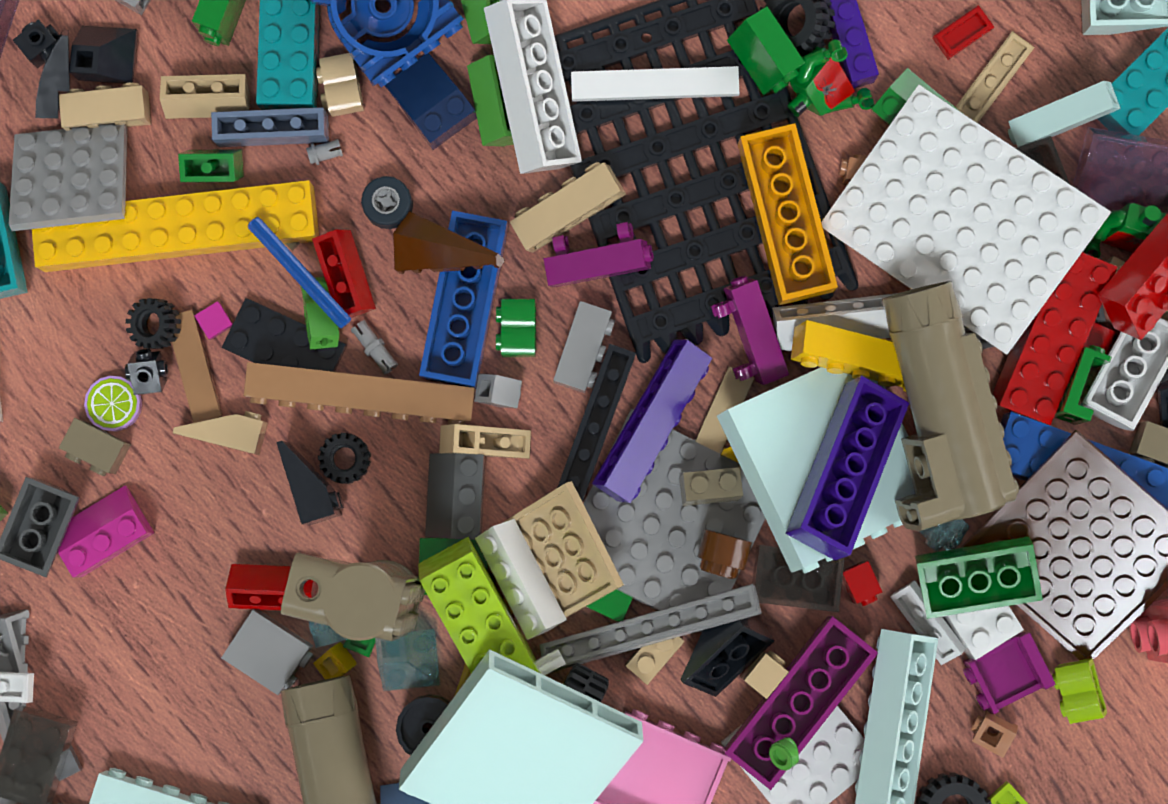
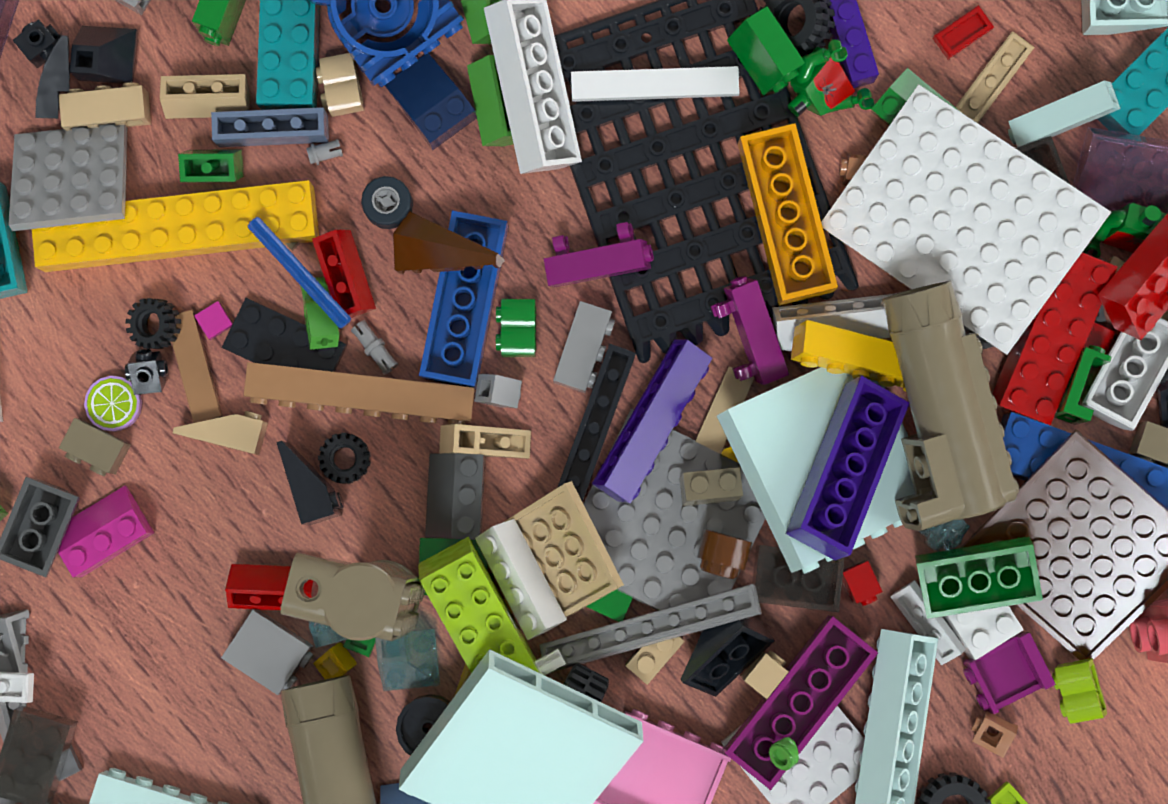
(567, 207): tan brick -> none

